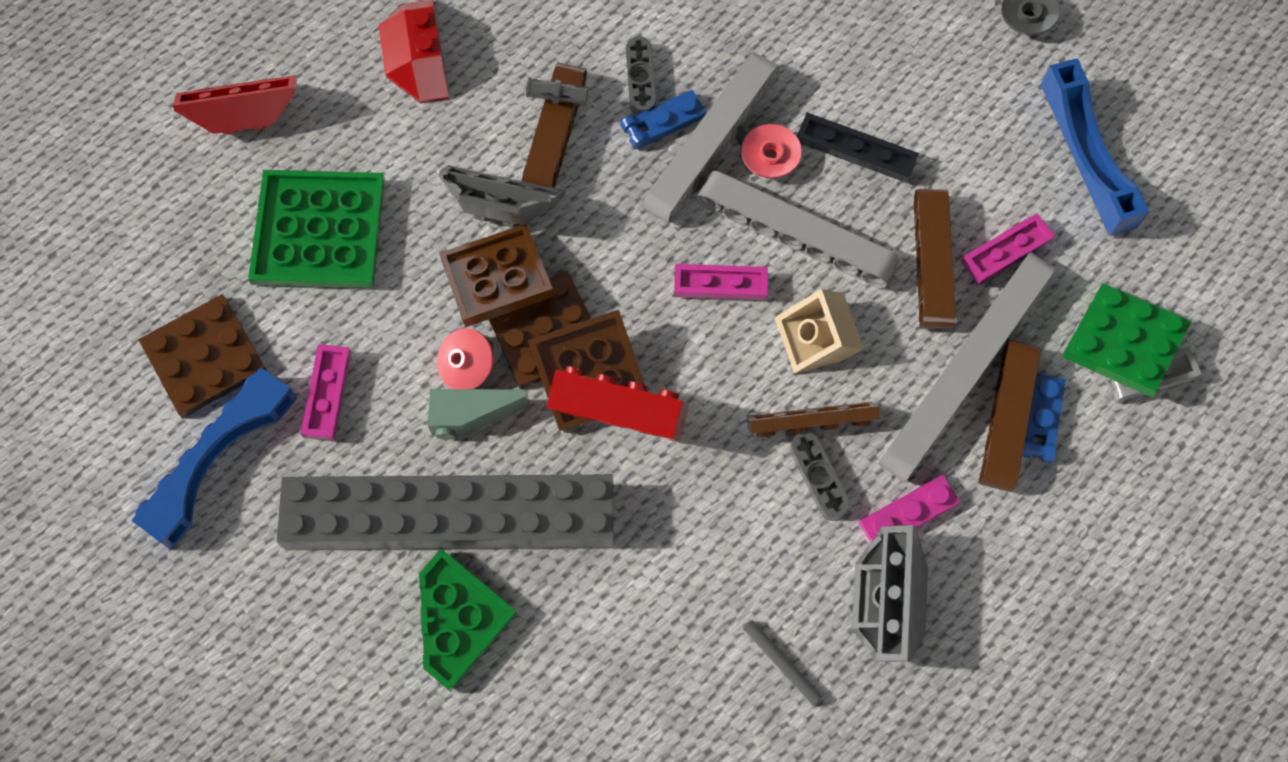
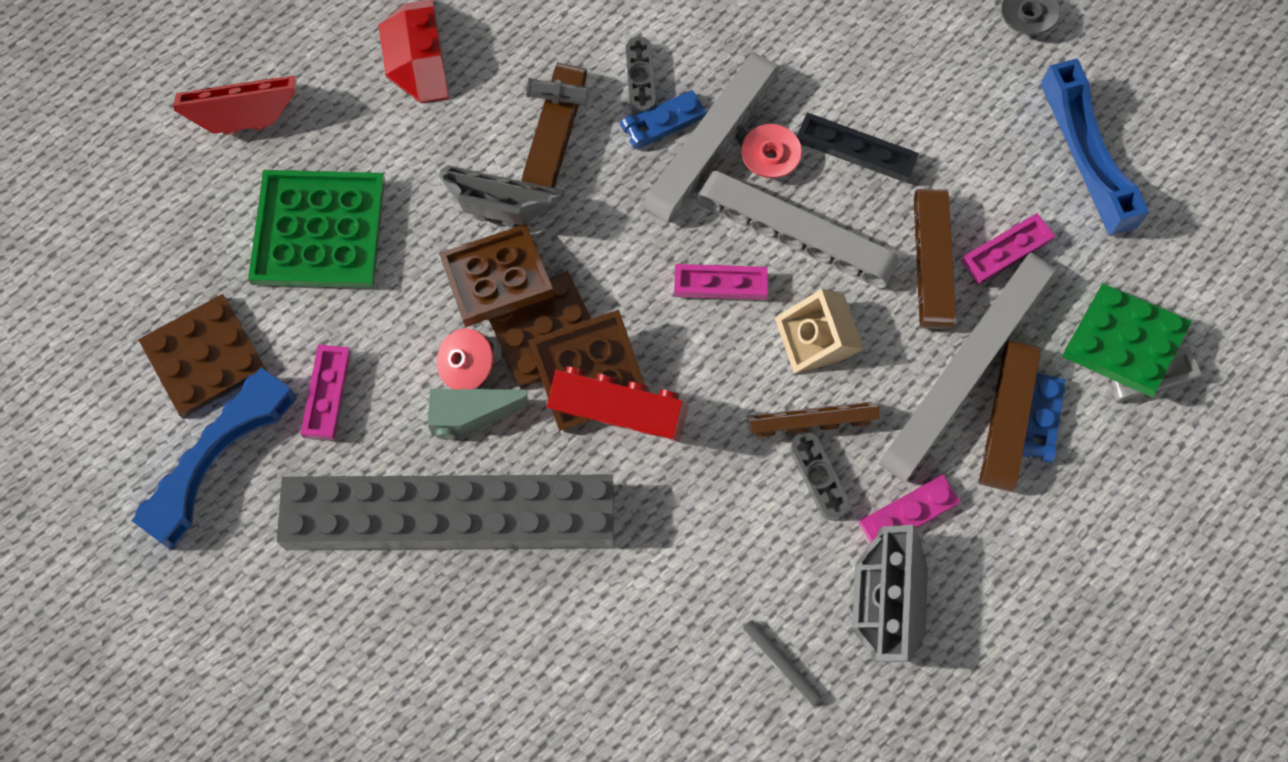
(457, 619): green plate -> none

